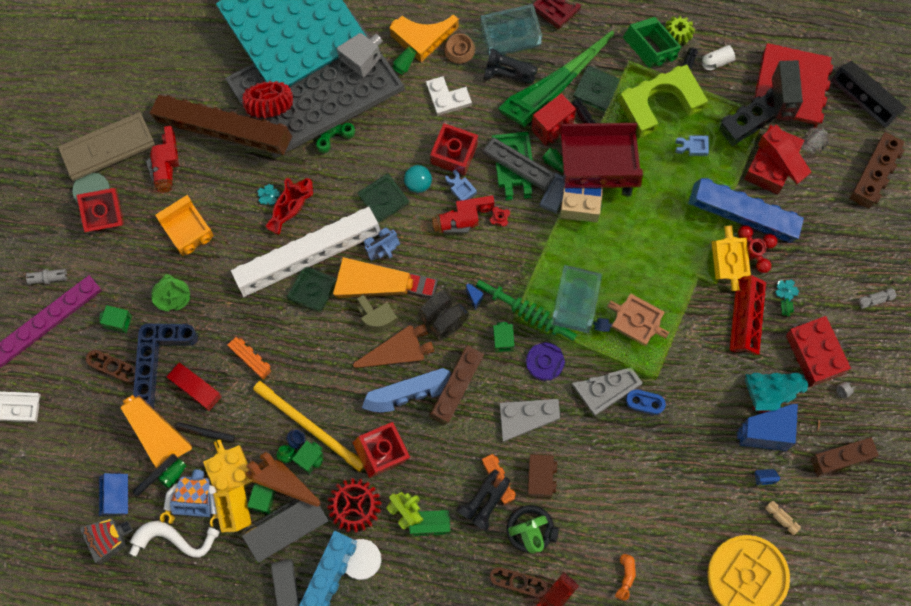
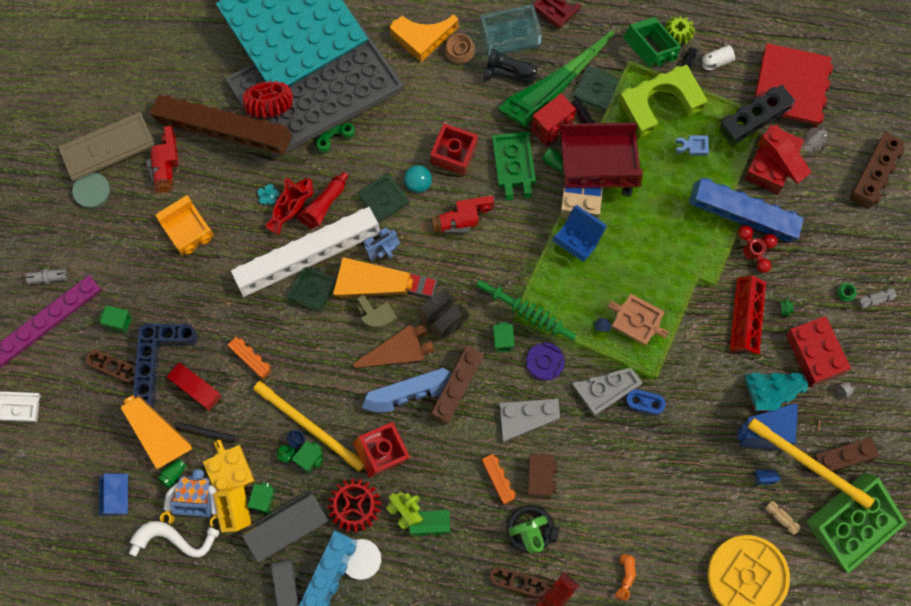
(100, 209): red brick -> none
(105, 538): torso -> none
(155, 474): black bar -> none
(170, 294): bright green tile -> none
(279, 478): dark orange flag -> none
(315, 211): none -> red piece
(360, 53): light grey torso -> none
(404, 60): green cone -> none
(444, 100): white plate -> none
(461, 188): medium blue plate -> none
(469, 509): black piece -> none
(474, 295): blue slope -> none
(499, 221): red plate -> none
(519, 164): dark grey tile -> none
(553, 196): sand blue tile -> none
(576, 299): clear light blue brick -> none
(580, 233): none -> blue bracket
(731, 258): yellow plate -> none
(786, 289): teal plant -> none
(787, 89): pearl dark grey brick -> none
(848, 287): none -> green plate
(852, 530): none -> bright green slope
(856, 494): none -> yellow piece
(868, 94): black brick -> none

